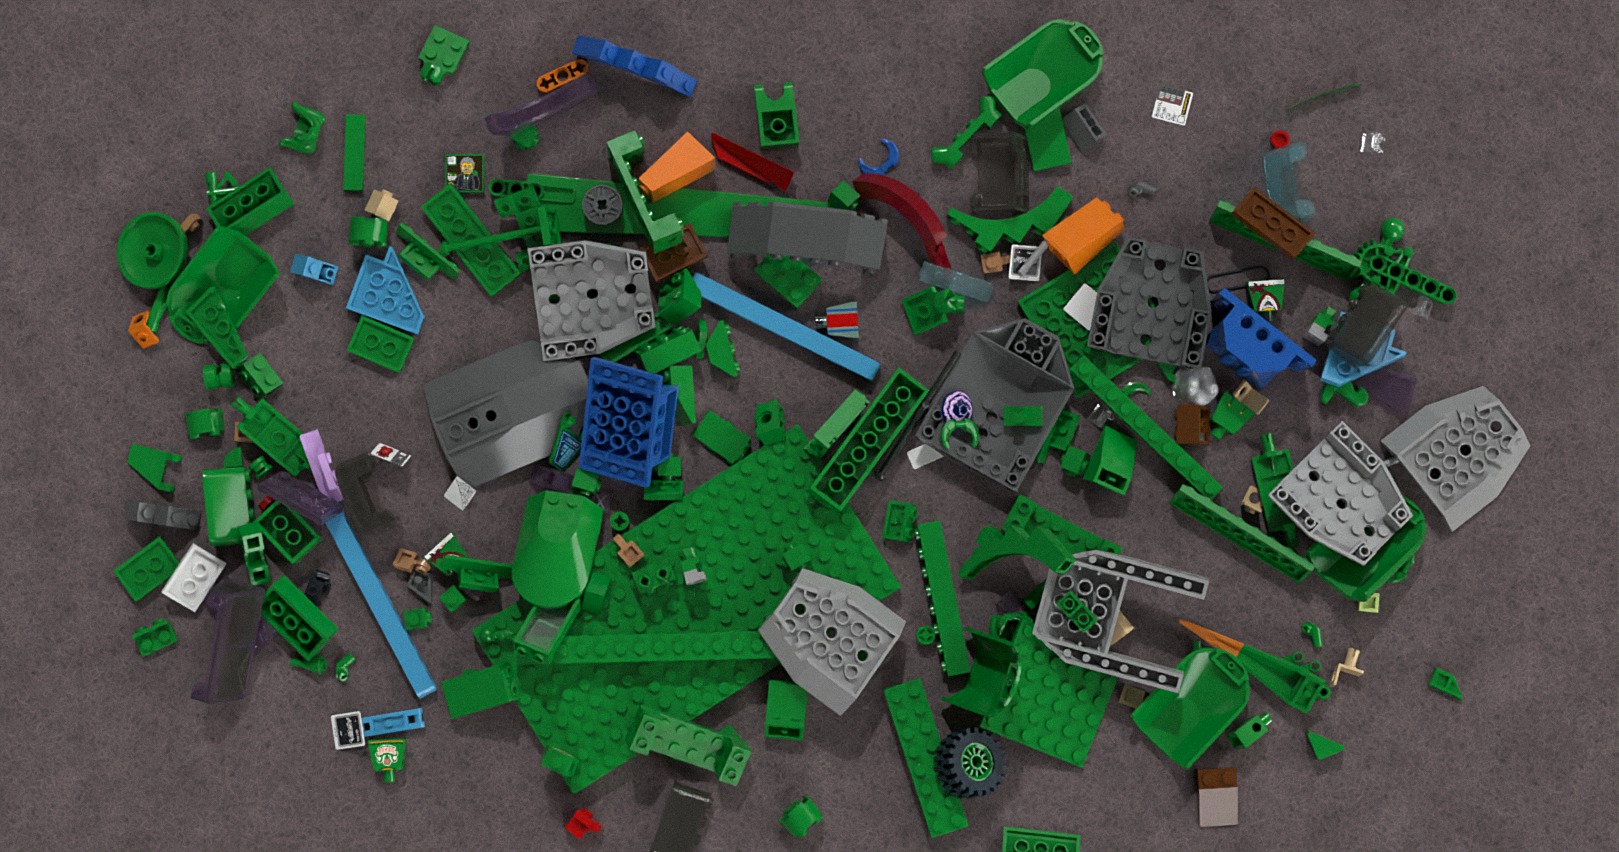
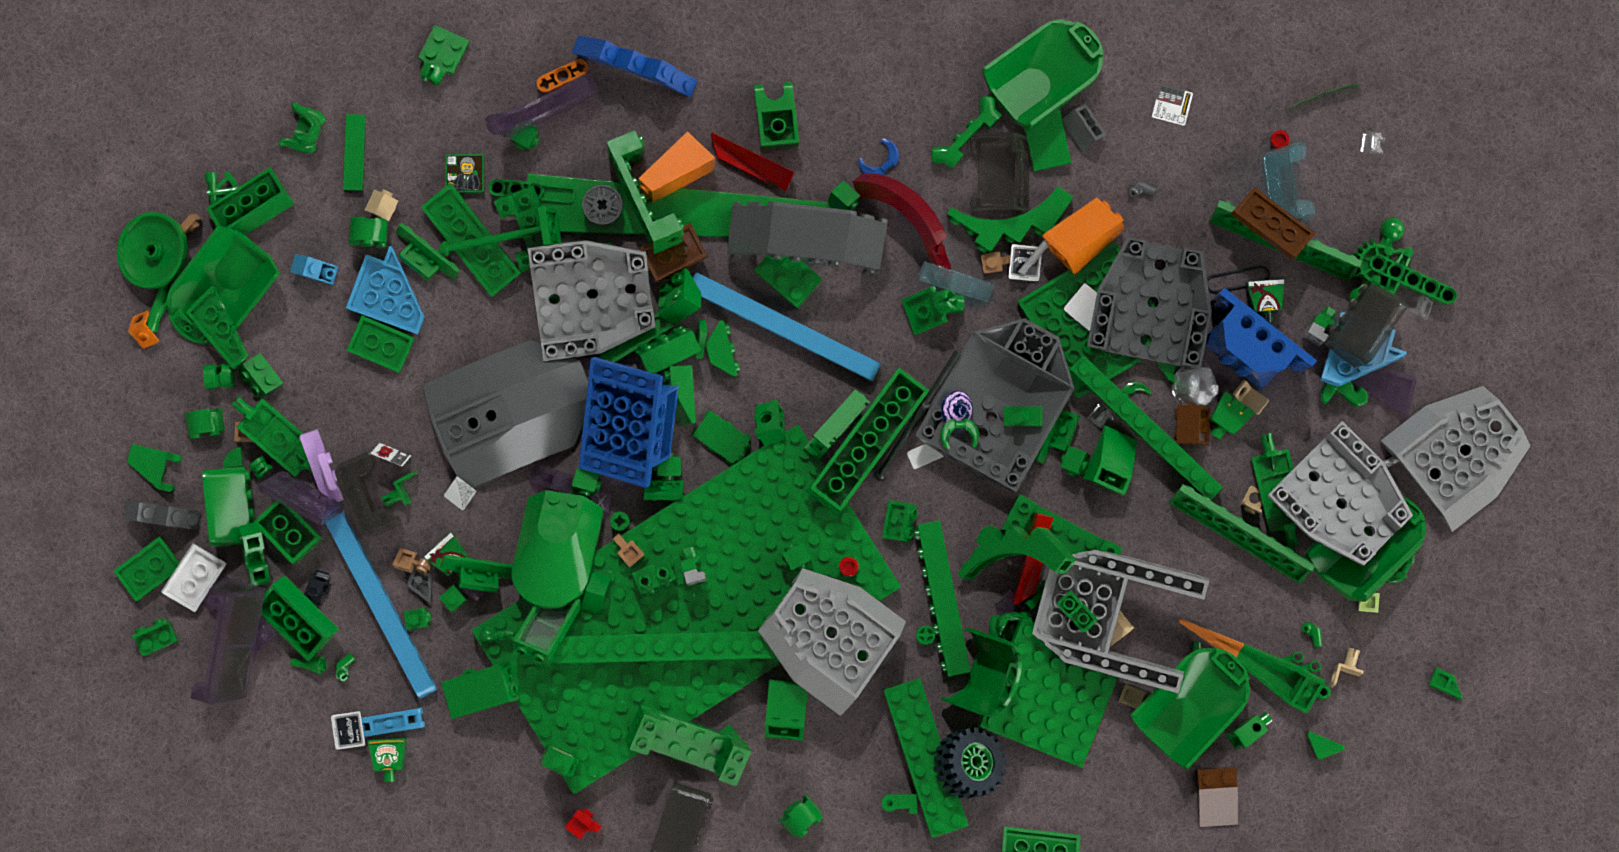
(266, 503): red tile -> none
(400, 492): none -> green bracket
(566, 444): flag -> none
(840, 321): torso -> none
(848, 566): none -> red tile
(900, 801): none -> green leg
(1030, 566): none -> red wedge

